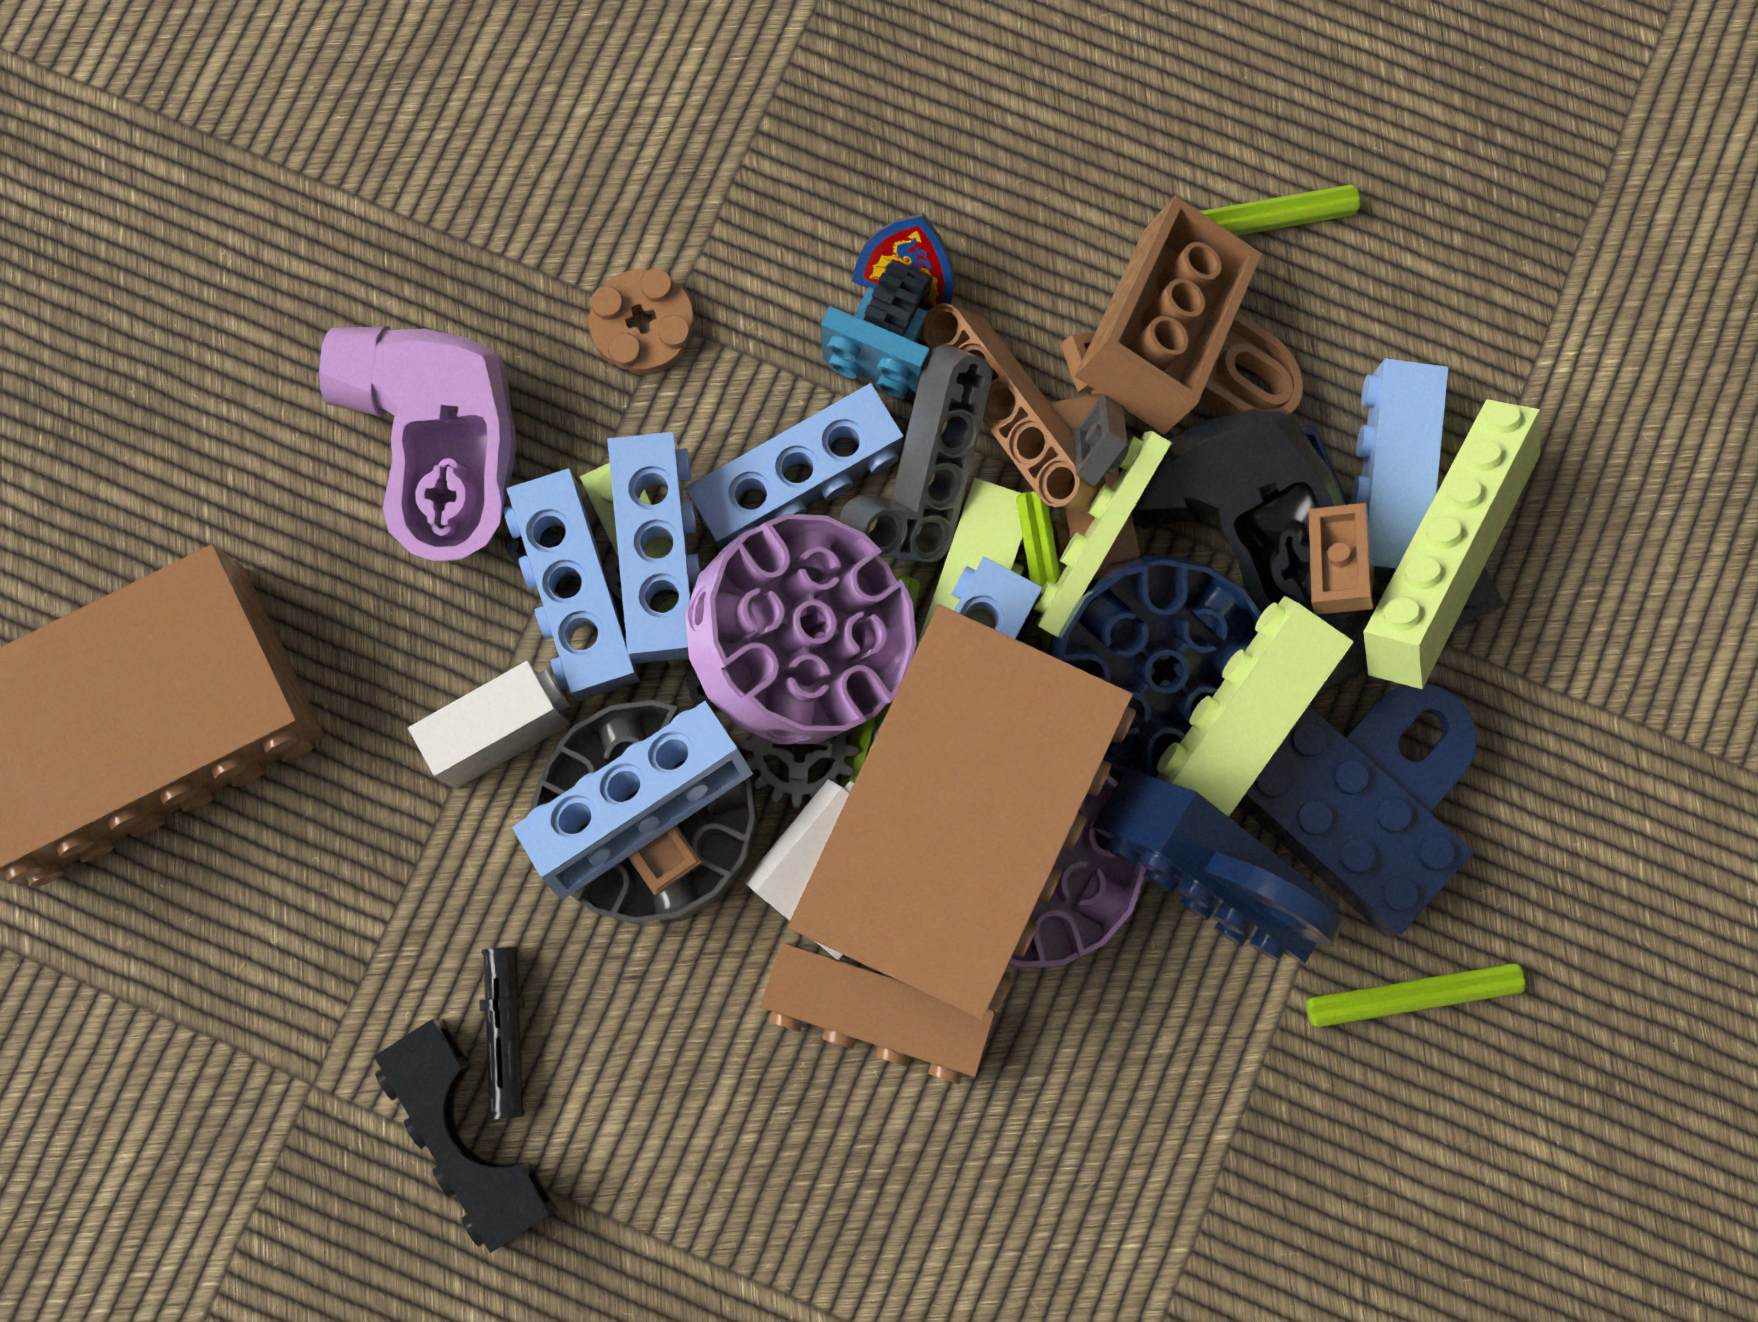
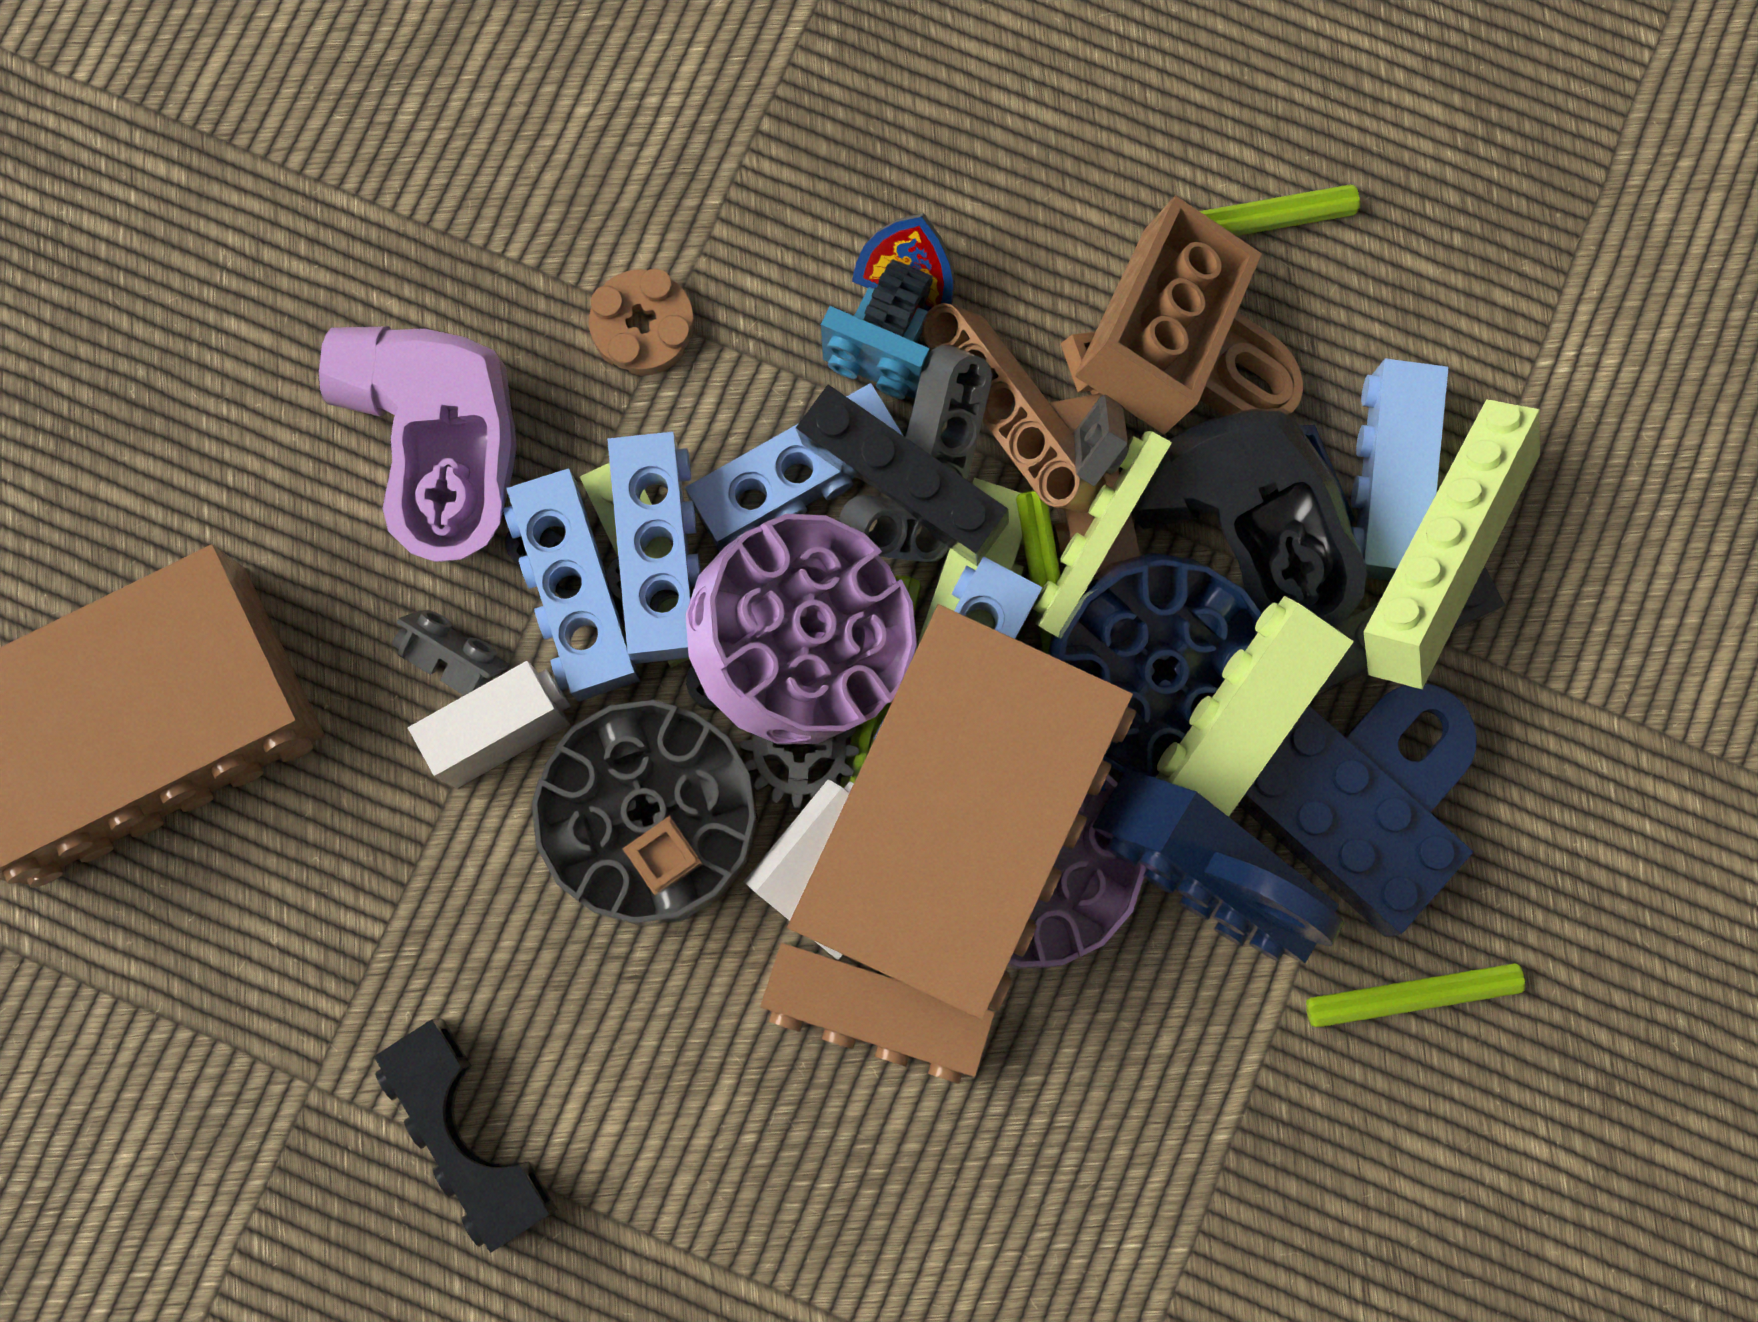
(429, 639): none -> dark grey hinge
(503, 1032): black pin -> none
(622, 827): light blue brick -> none
(911, 477): none -> black arch
(1340, 559): medium nougat slope -> none

